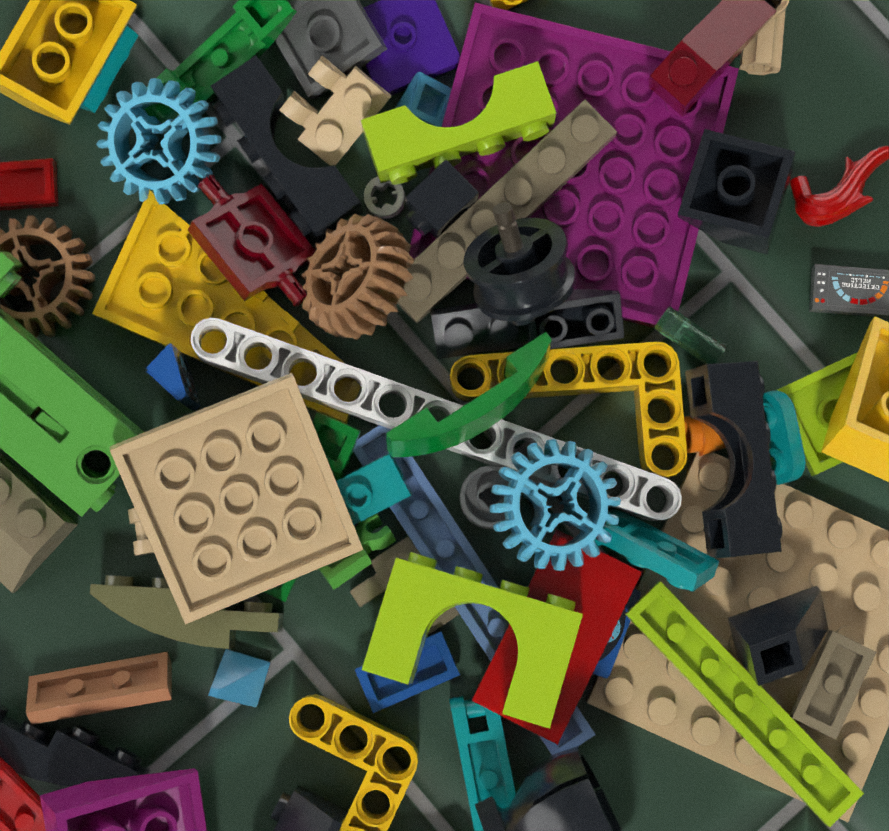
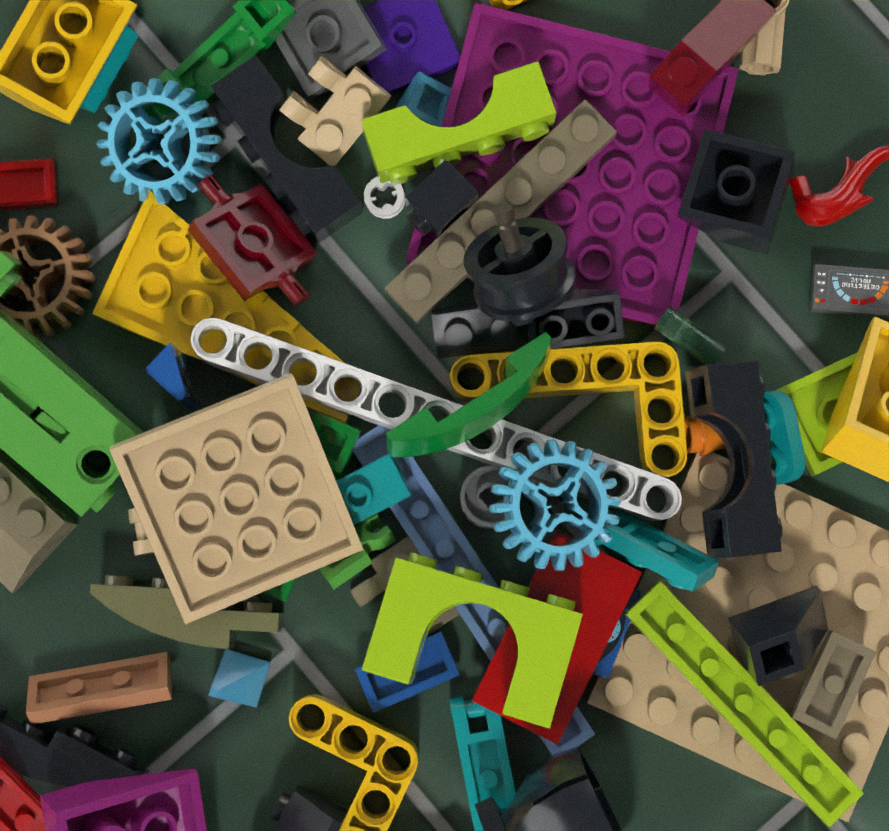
(356, 276): medium nougat gear -> none

